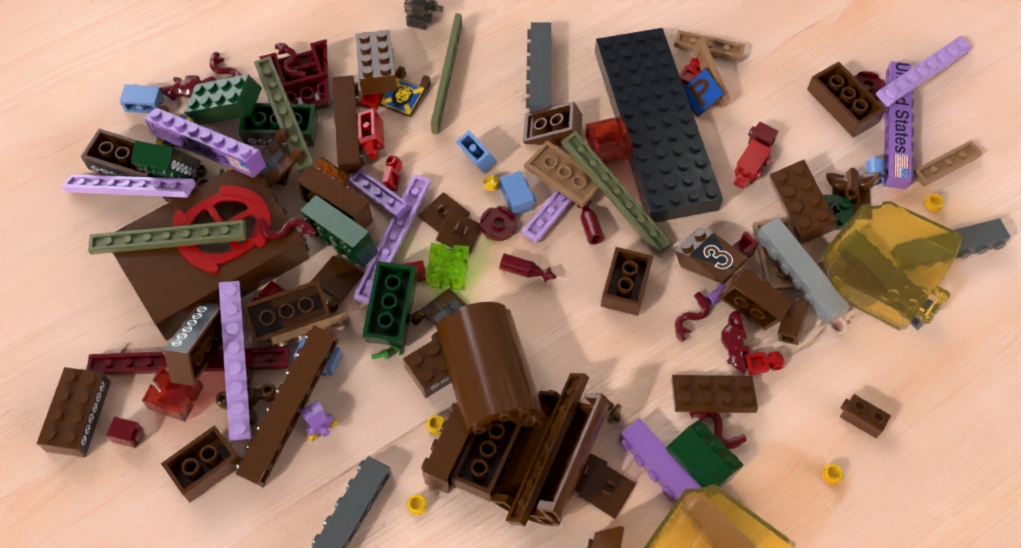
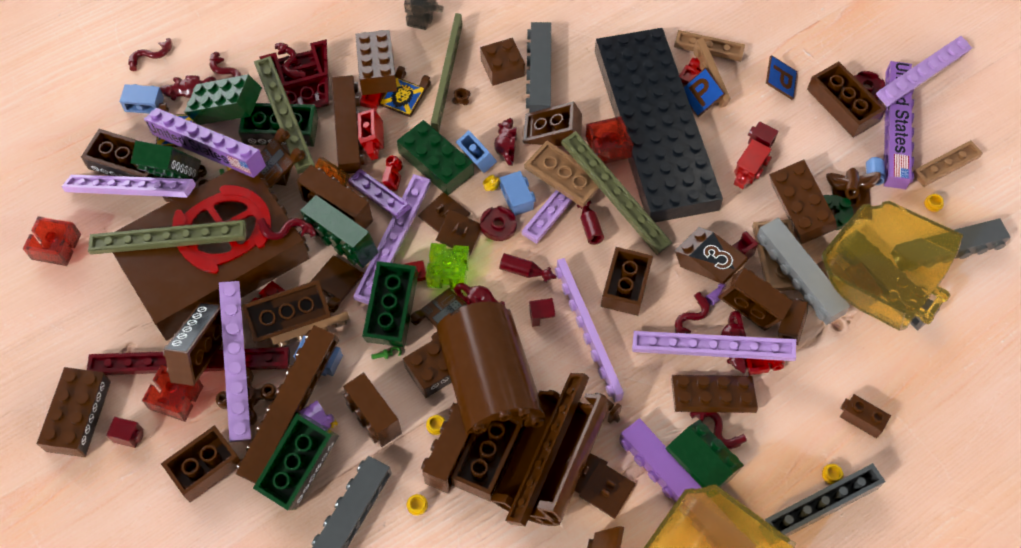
(56, 241): none -> clear red piece
(166, 47): none -> dark red animal
(295, 462): none -> dark green brick
(371, 410): none -> reddish brown brick
(435, 157): none -> dark green brick
(461, 92): none -> reddish brown plate
(474, 294): none -> dark red animal
(502, 61): none -> reddish brown brick
(505, 141): none -> dark red animal
(540, 310): none -> dark red panel
(590, 334): none -> lavender plate
(714, 345): none -> lavender plate
(781, 77): none -> piece
(827, 500): none -> dark grey brick

